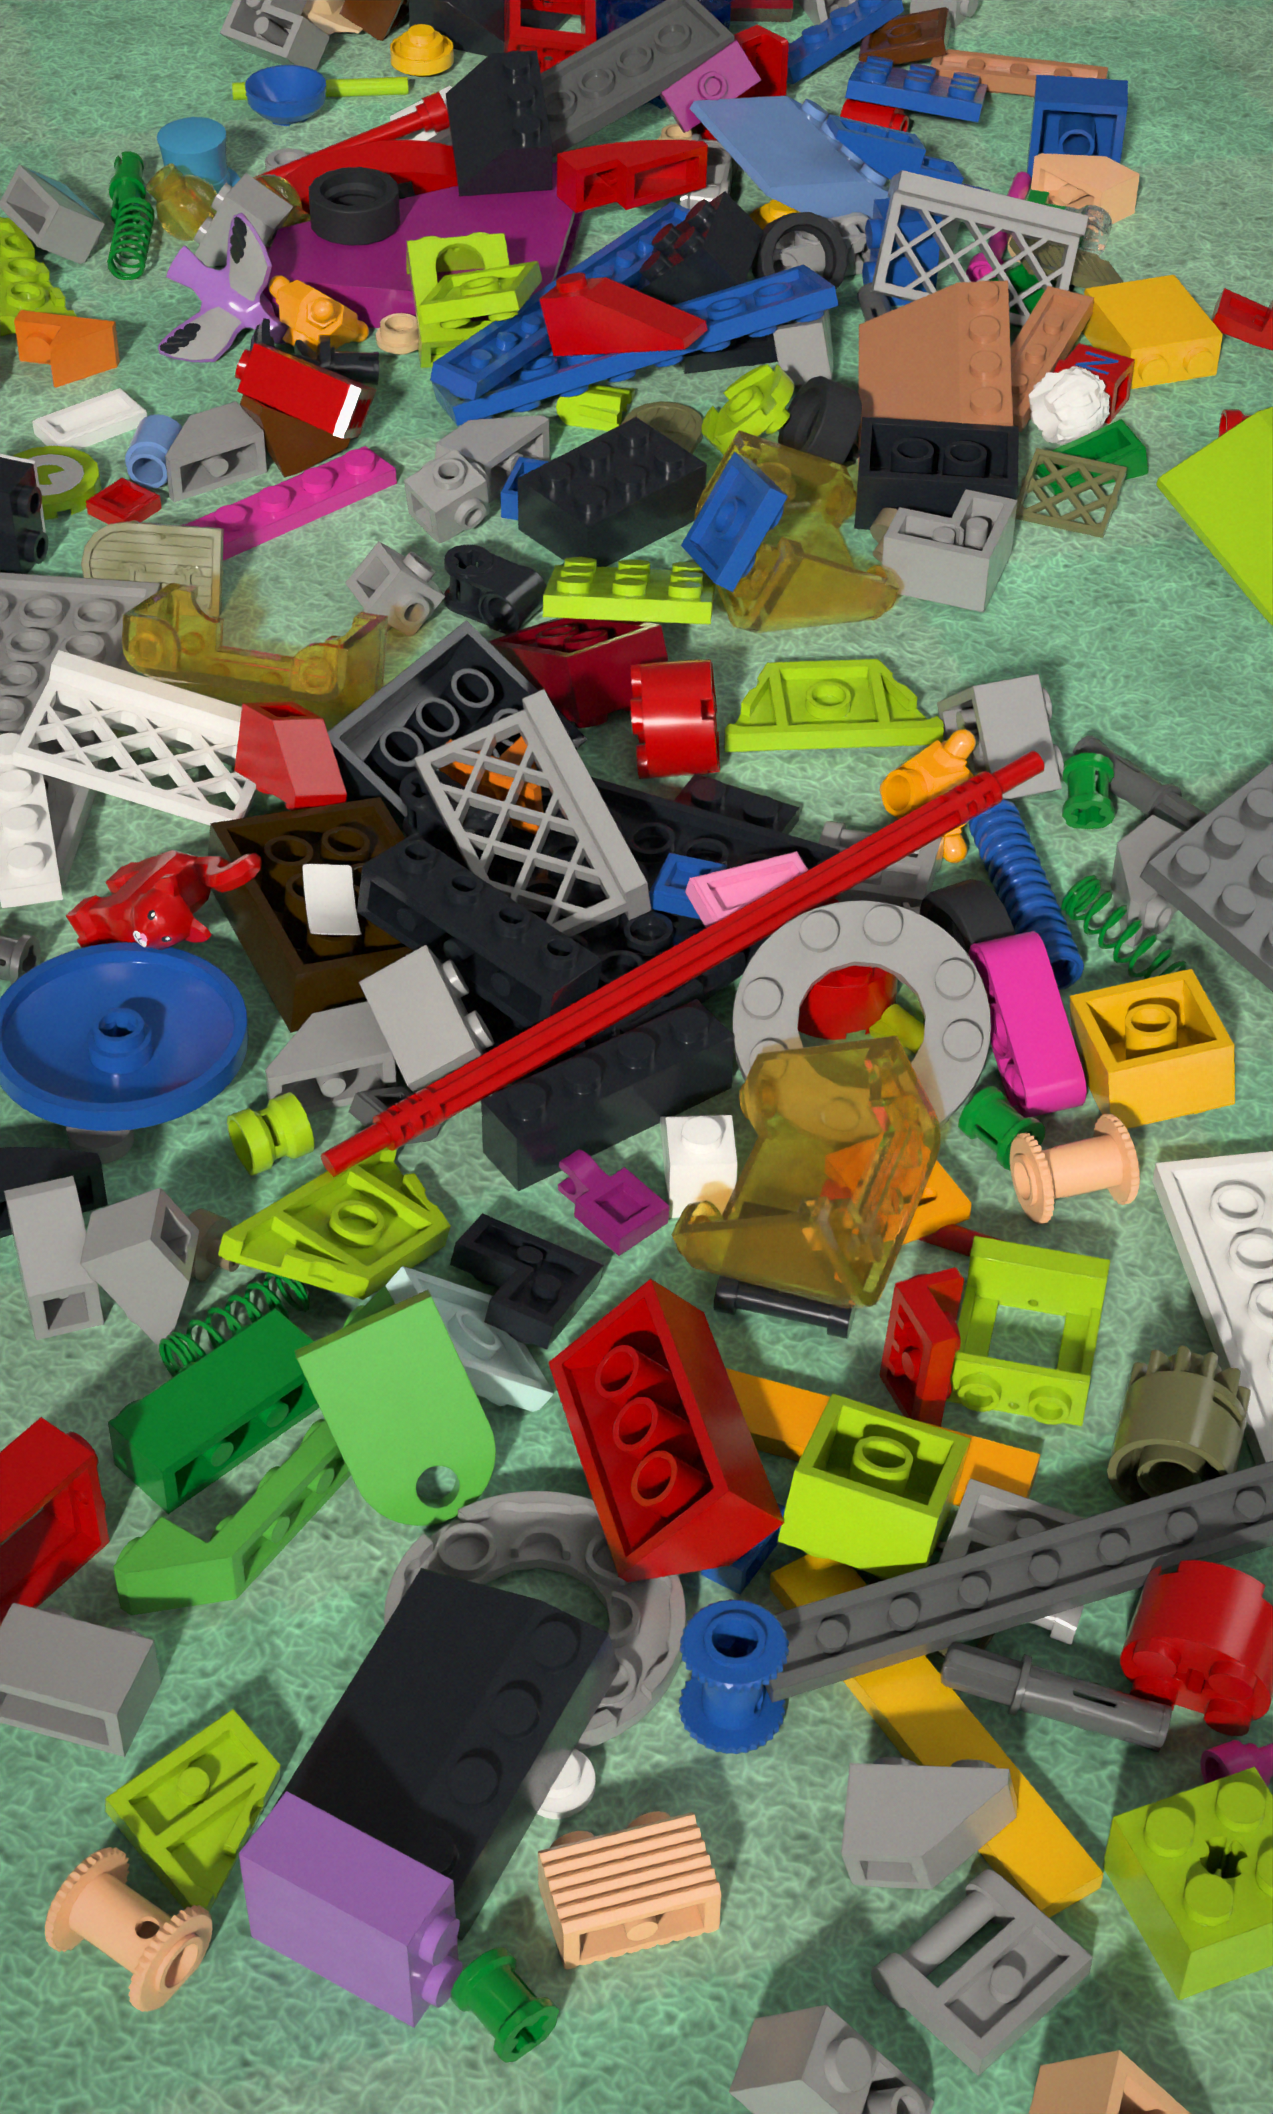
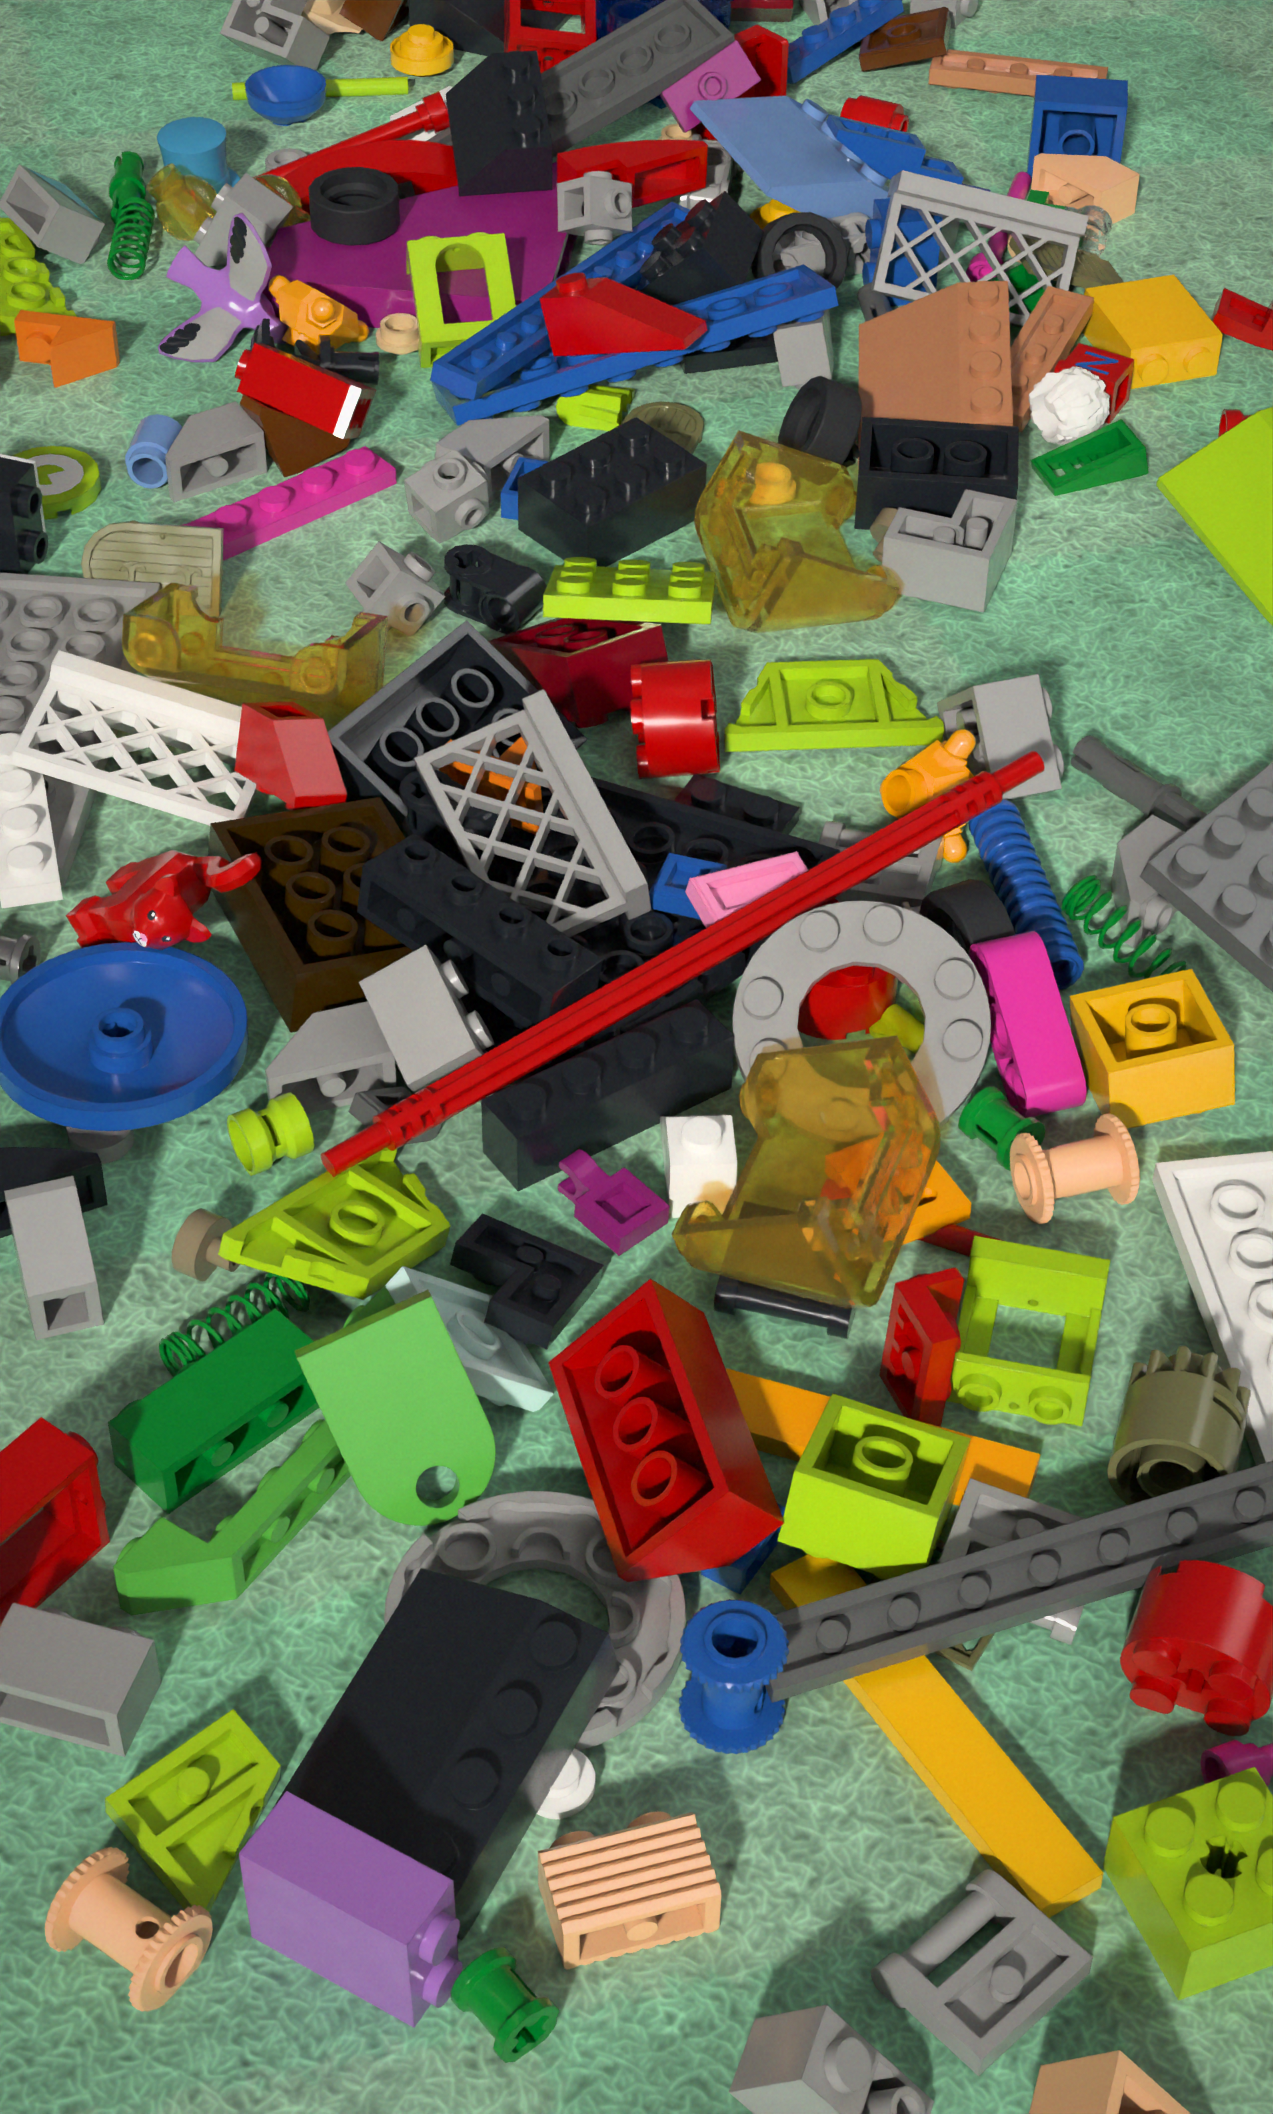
(90, 421): white tile -> none
(123, 502): red tile -> none
(143, 1258): light grey slope -> none
(330, 899): white sticker -> none
(478, 293): lime plate -> none
(595, 207): none -> light grey brick
(734, 522): blue plate -> none
(754, 407): lime plate -> none
(917, 89): blue plate -> none
(920, 1822): light grey slope -> none
(1056, 1696): dark grey axle -> none
(1074, 464): olive window -> none
(1088, 791): green bush -> none

